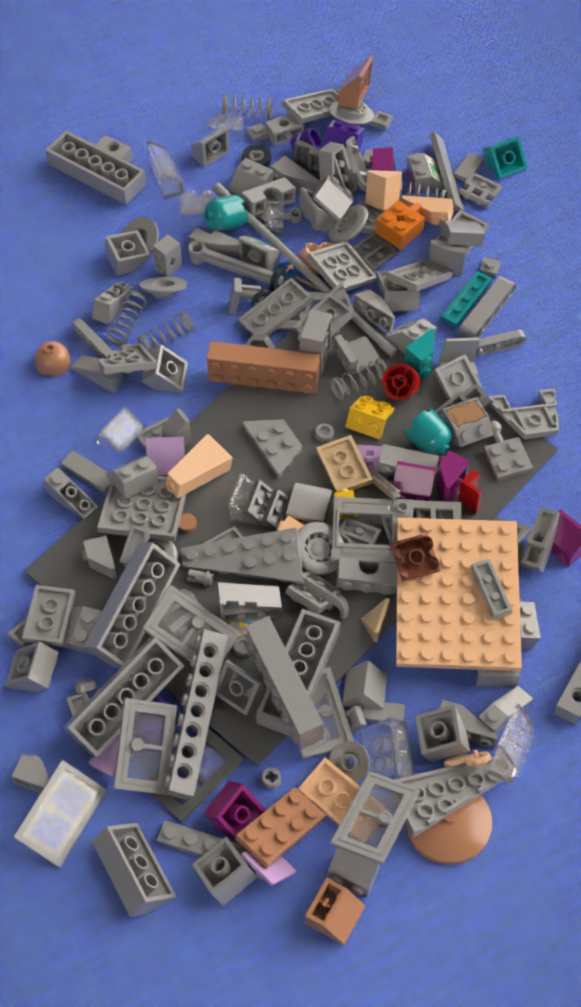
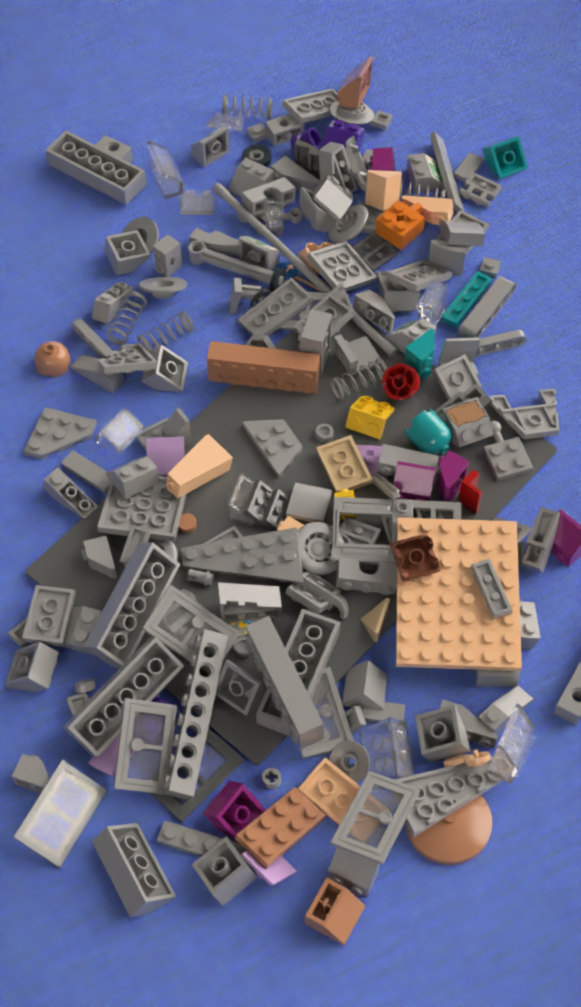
(58, 431): none -> light grey plate
(225, 213): teal cylinder -> none
(433, 302): none -> clear plate

